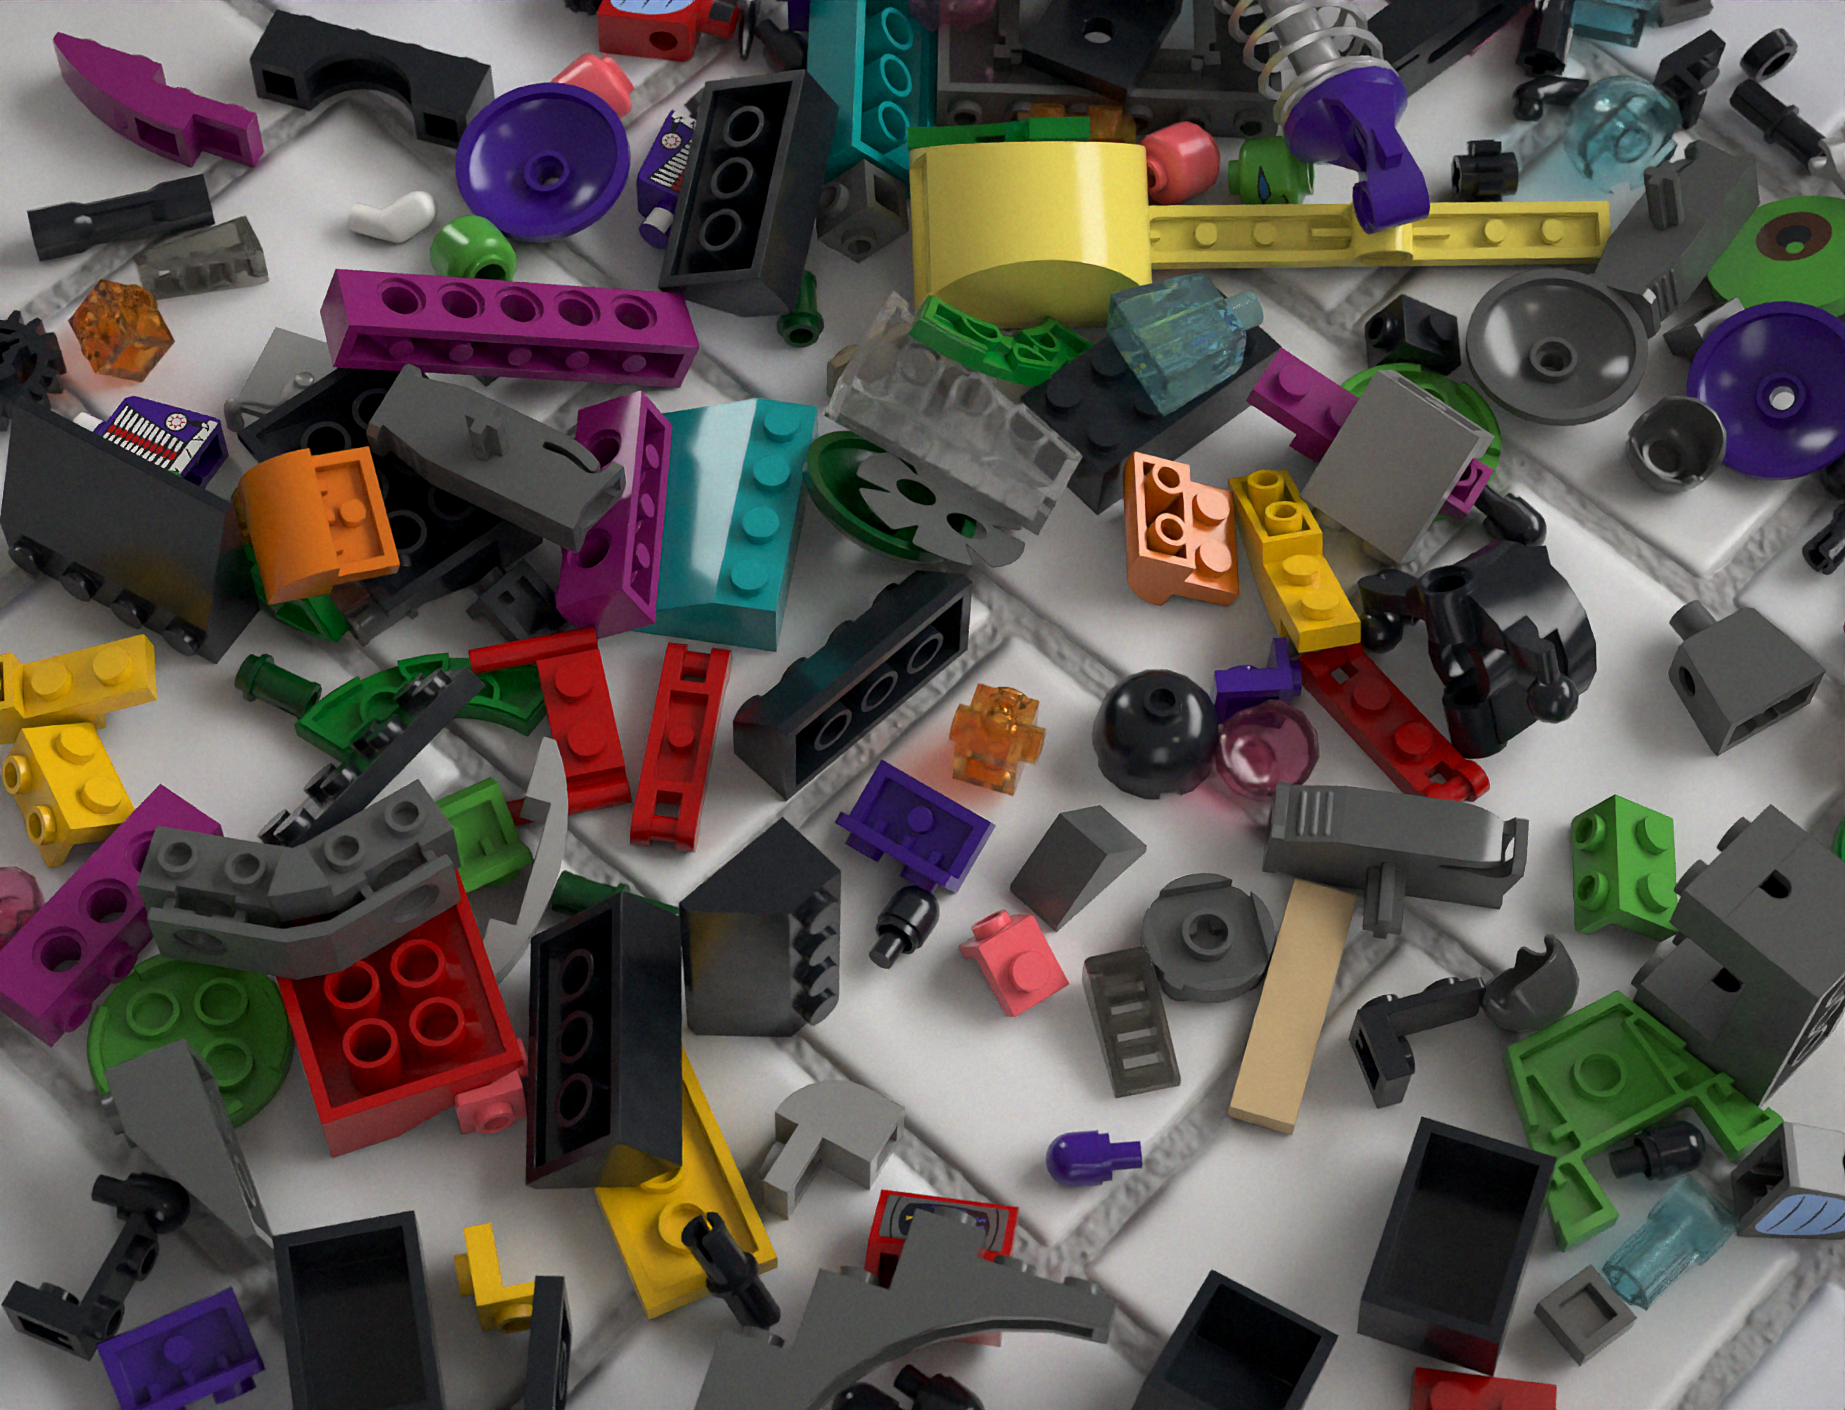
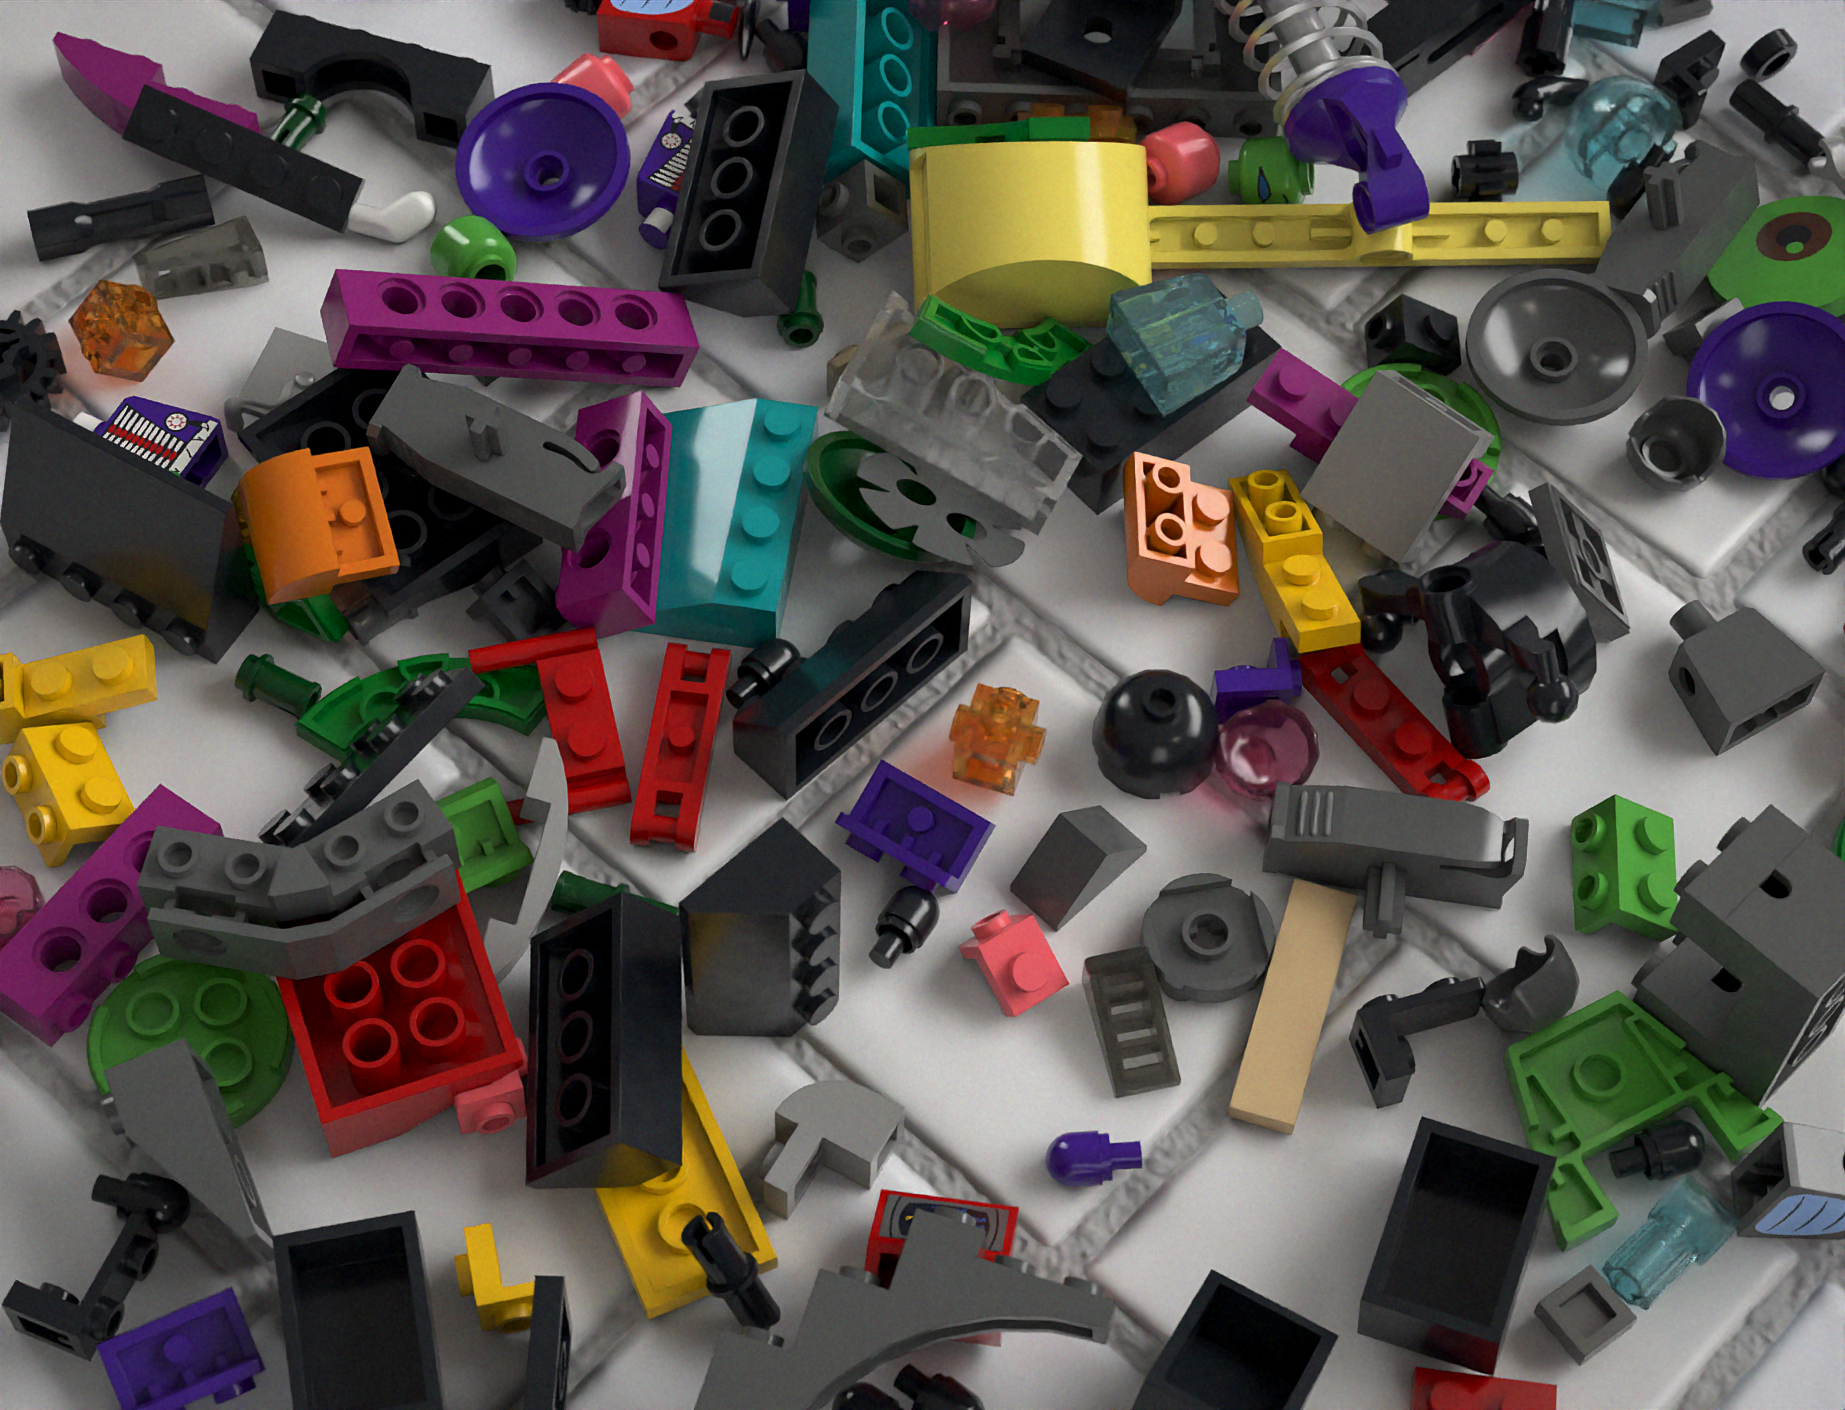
(243, 158): none -> black plate
(300, 122): none -> dark green pin
(762, 670): none -> black cylinder
(1581, 557): none -> dark grey piece
(1629, 182): none -> black cylinder

